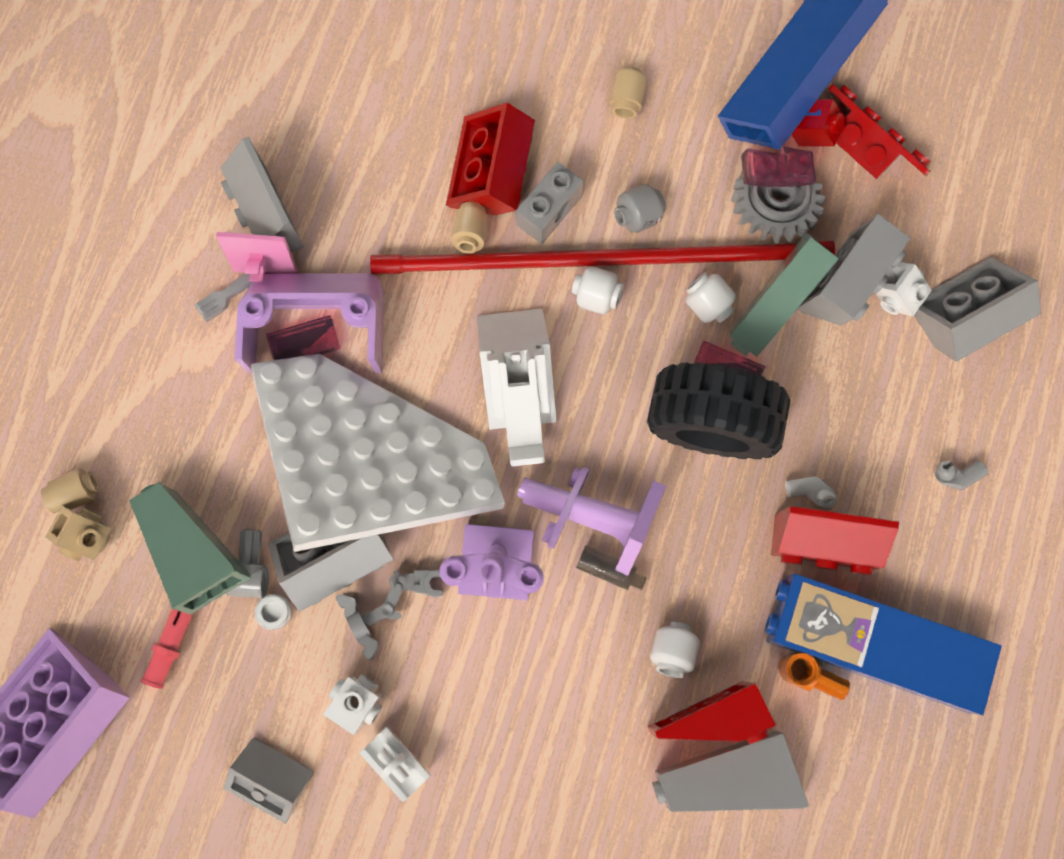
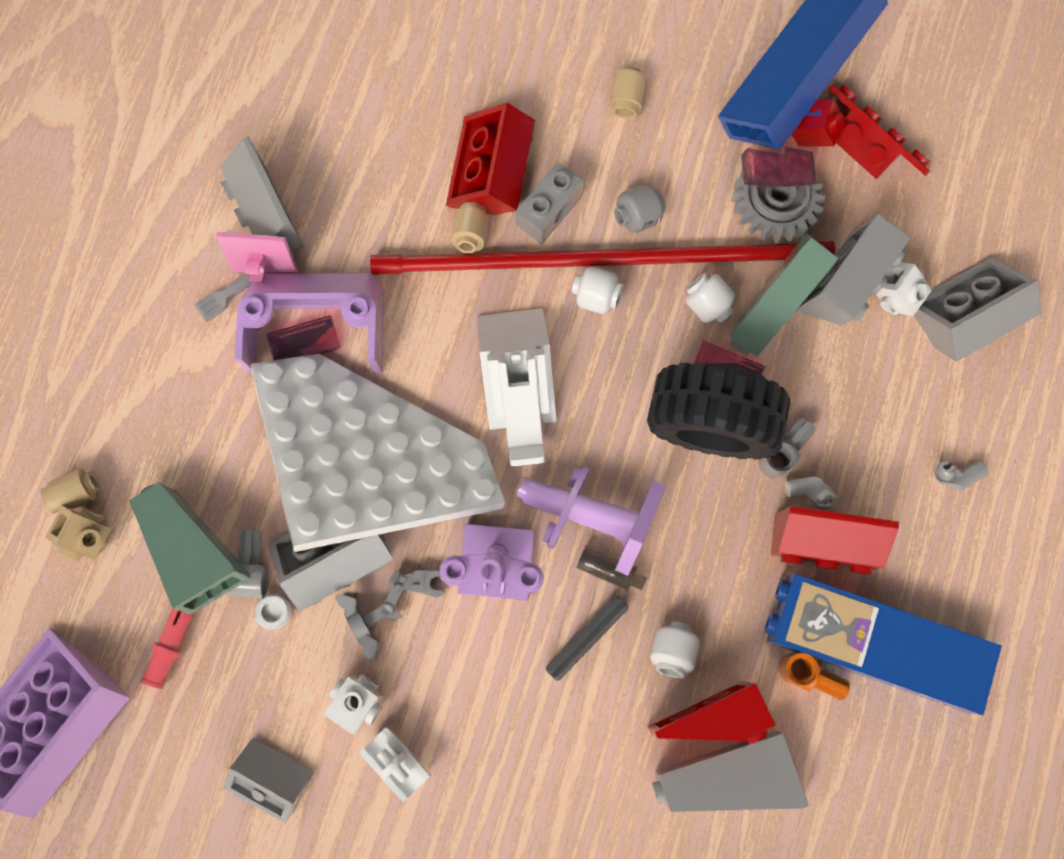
(586, 638): none -> dark grey axle
(792, 443): none -> light grey axle

